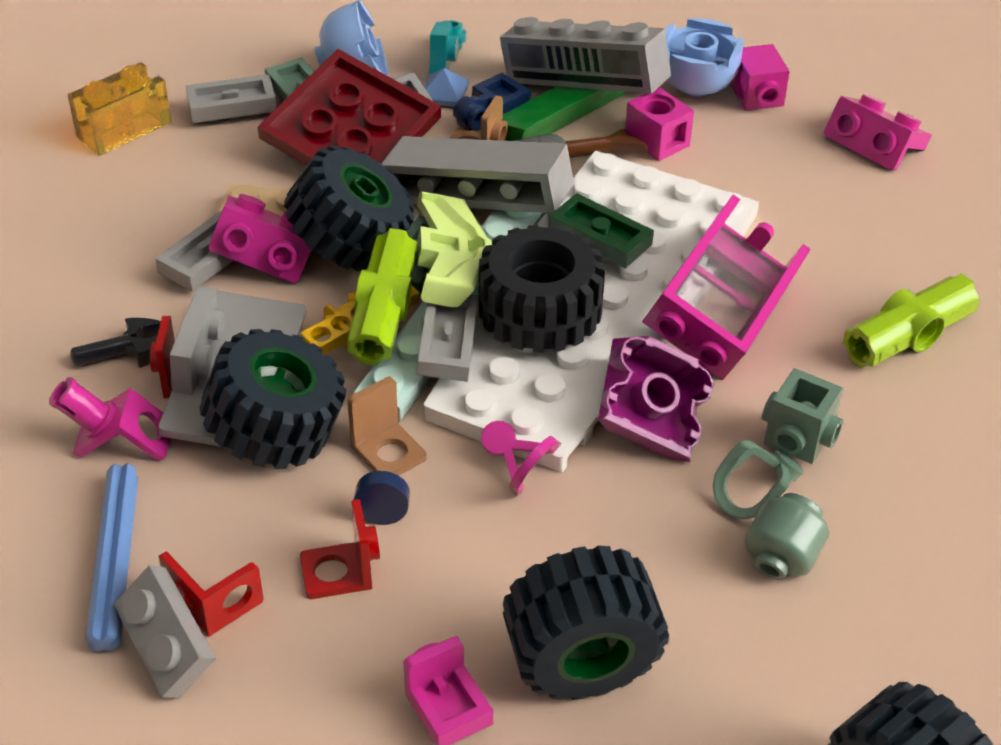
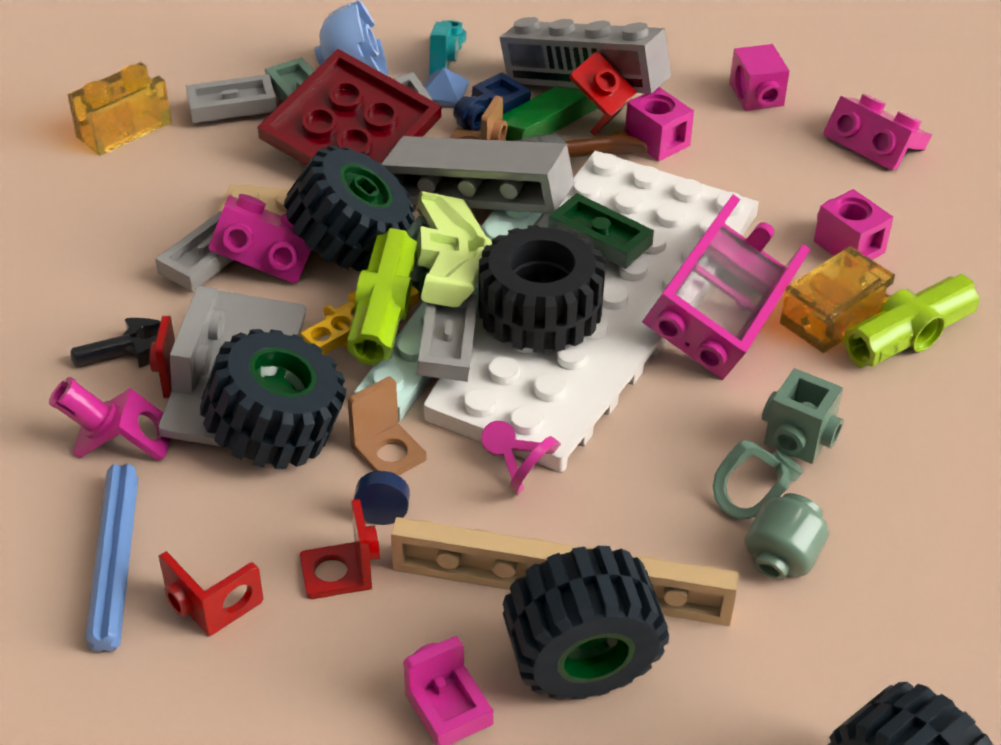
(164, 632): light grey plate -> none
(500, 559): none -> tan plate
(603, 87): none -> red bracket
(654, 396): magenta slope -> none
(702, 56): light blue cylinder -> none
(835, 298): none -> clear yellow brick
(854, 223): none -> dark pink brick

